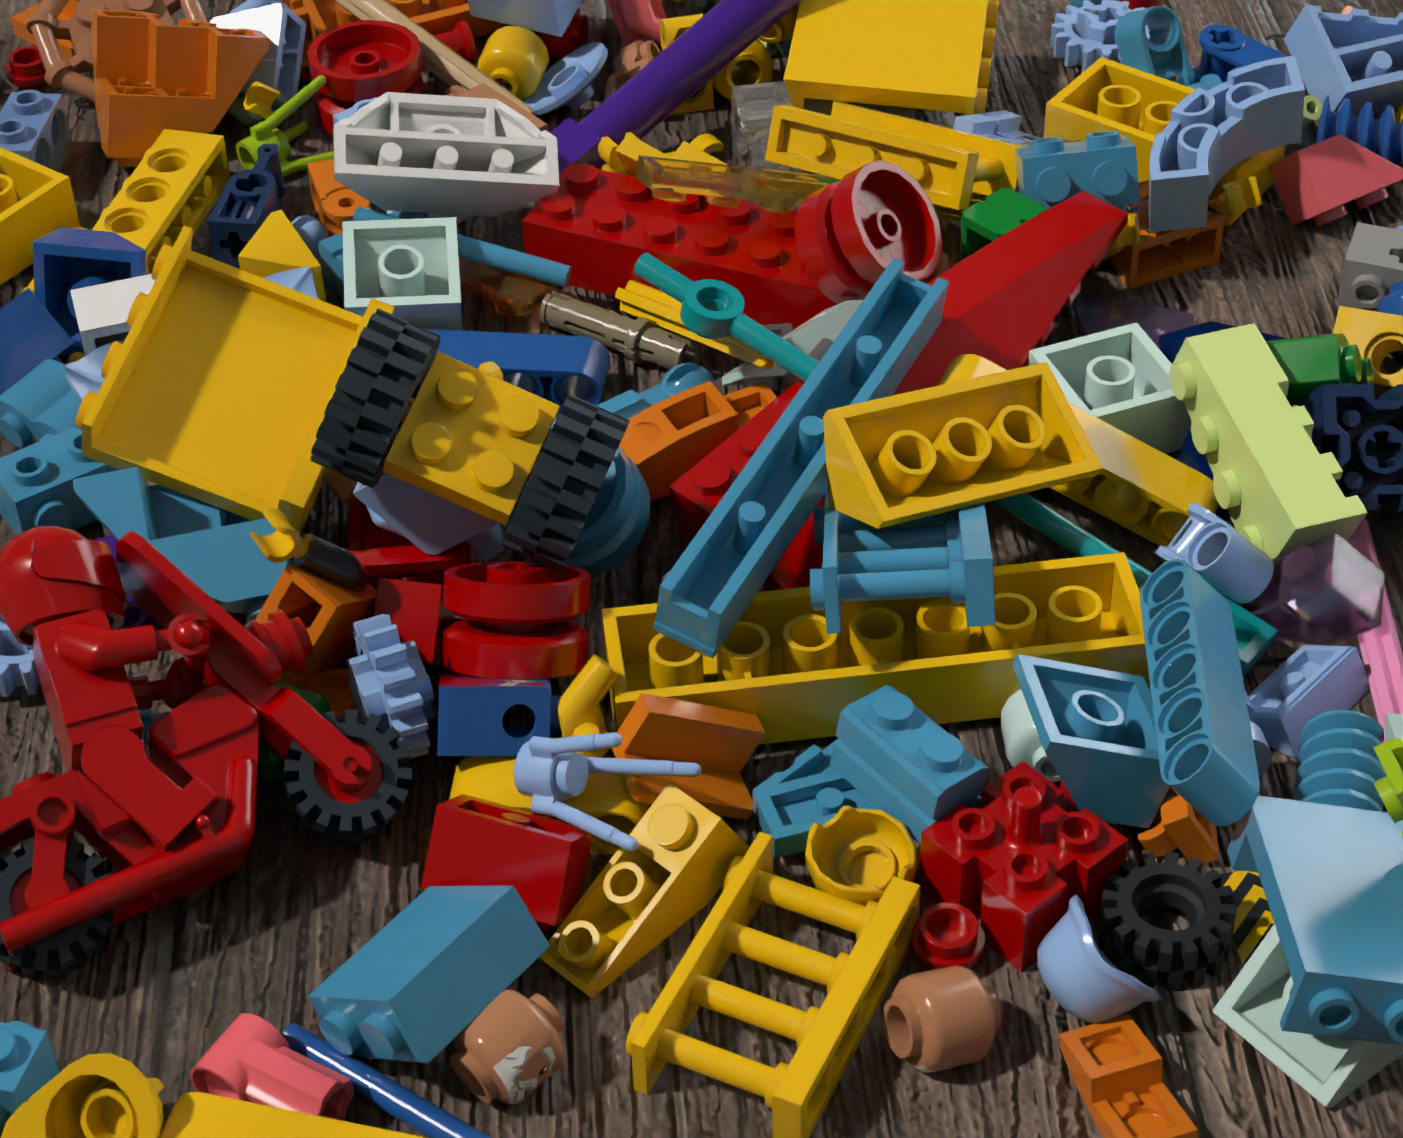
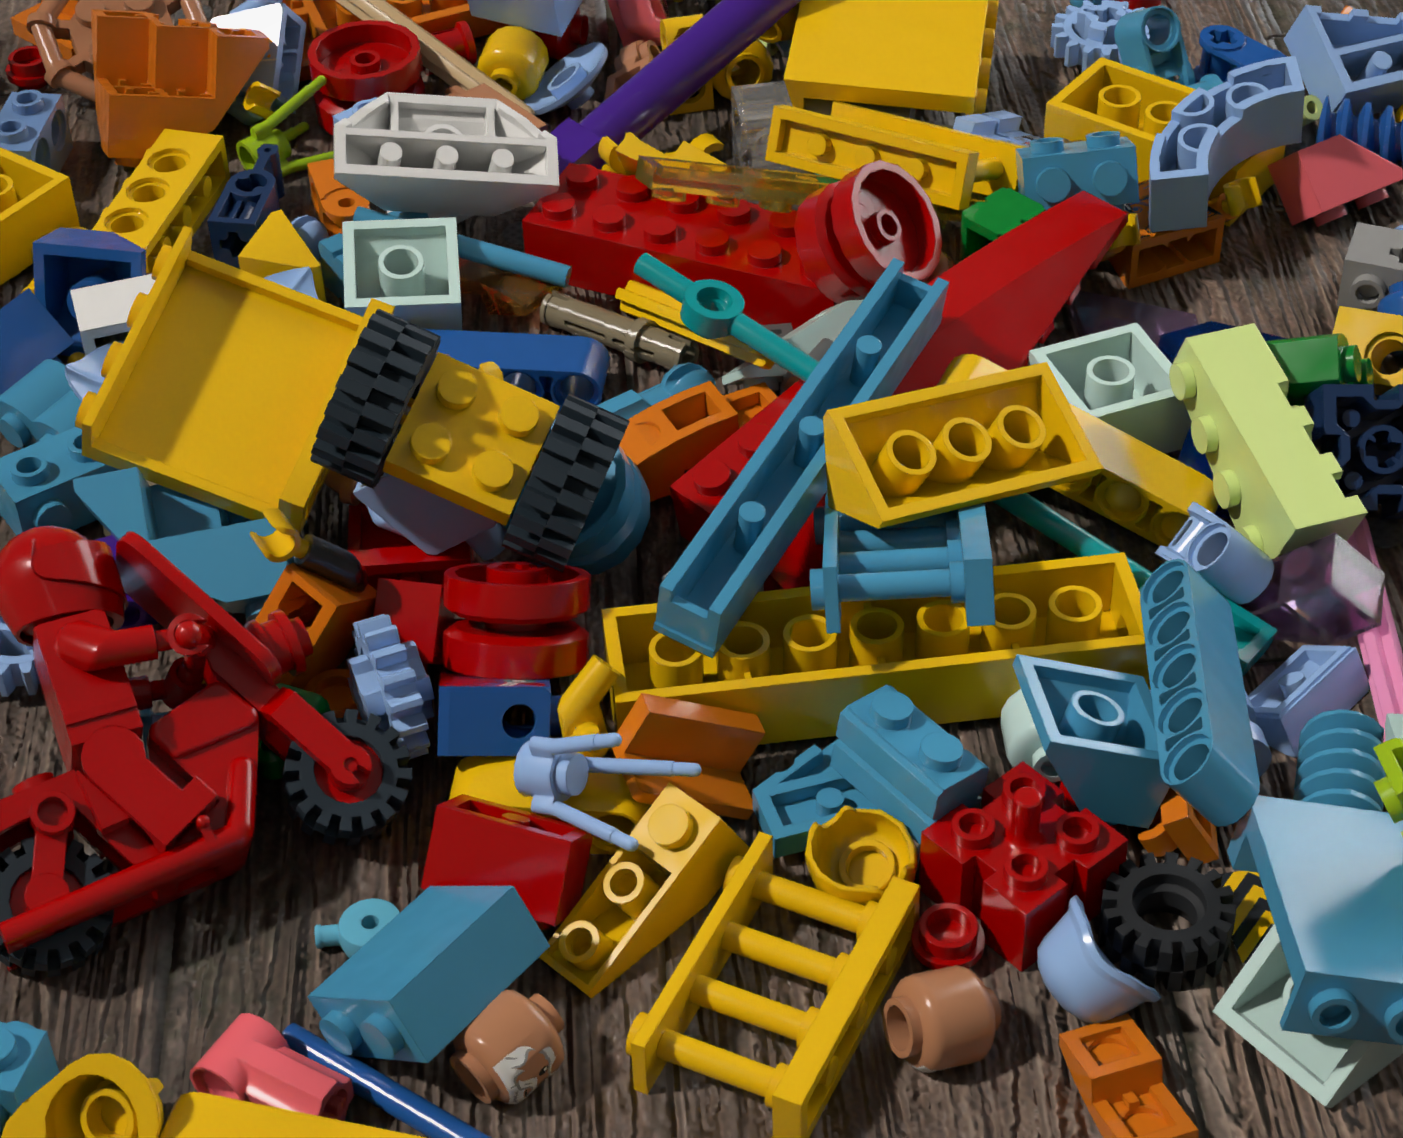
(356, 925): none -> medium azure piece

